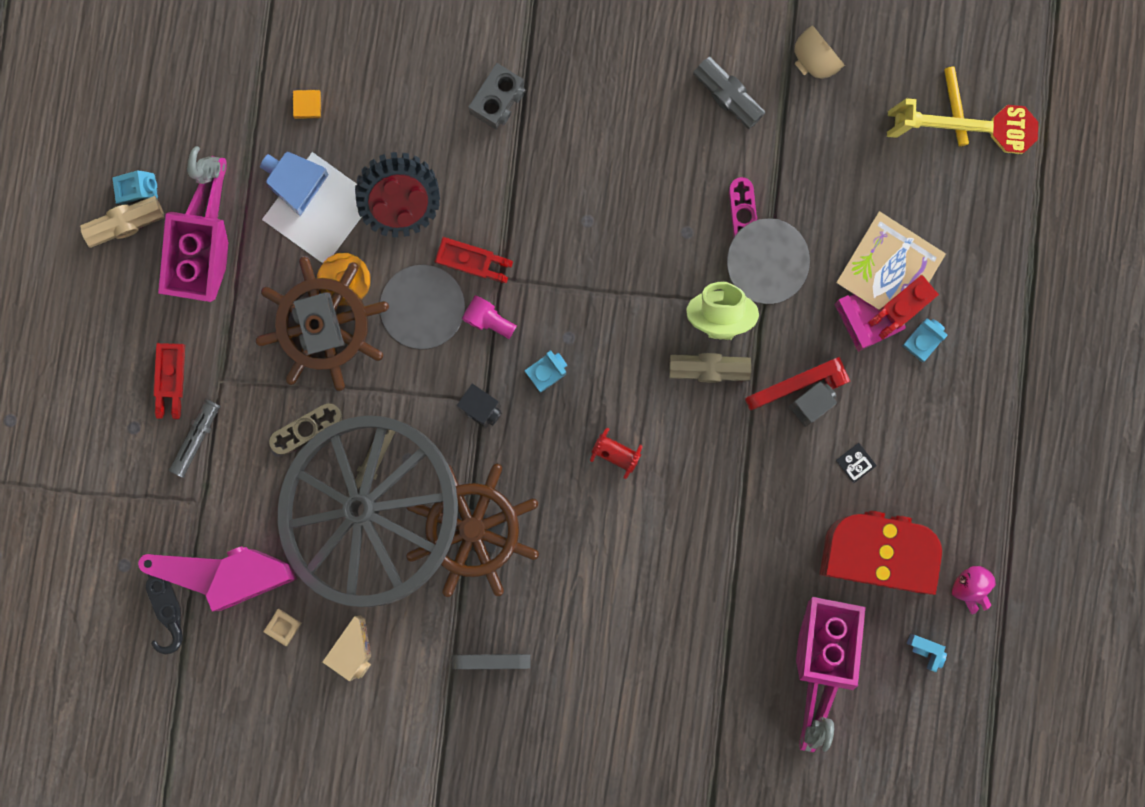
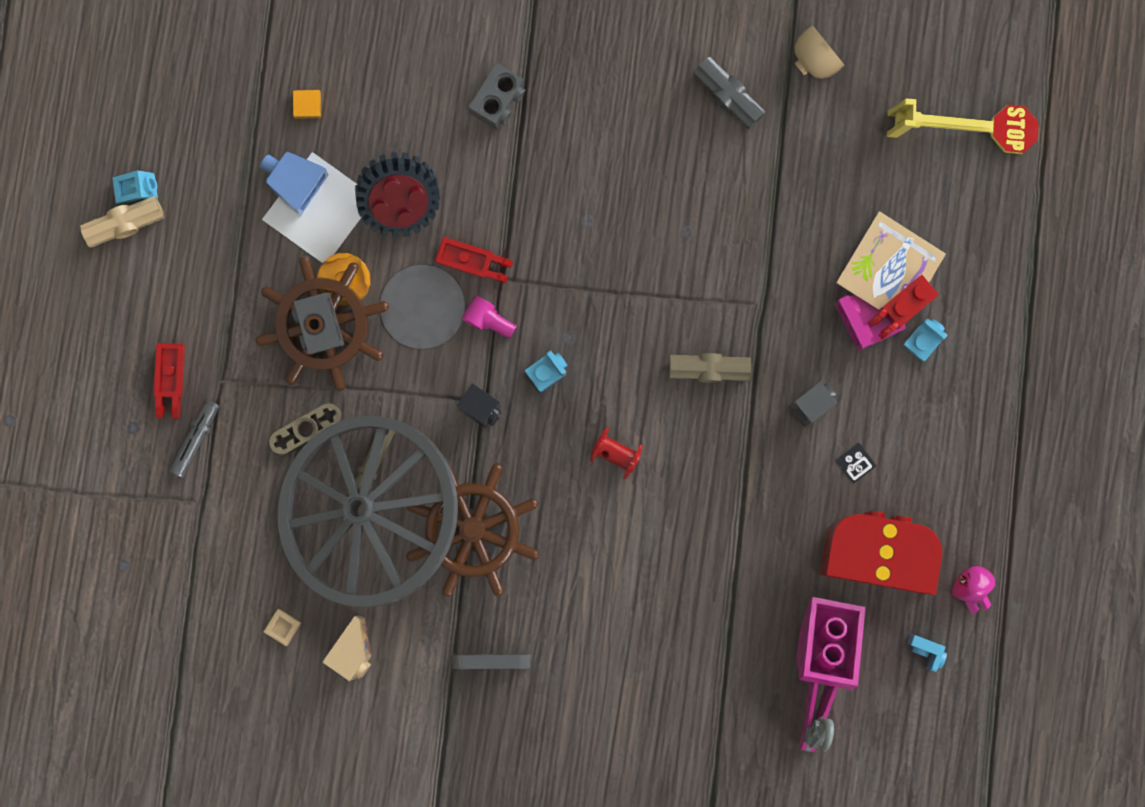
(193, 244): dark pink slope -> none
(223, 581): dark pink slope -> none
(722, 312): yellowish green helmet -> none
(734, 197): dark pink beam -> none
(768, 261): flat silver sticker -> none
(831, 371): red beam -> none
(955, 102): yellow bar -> none

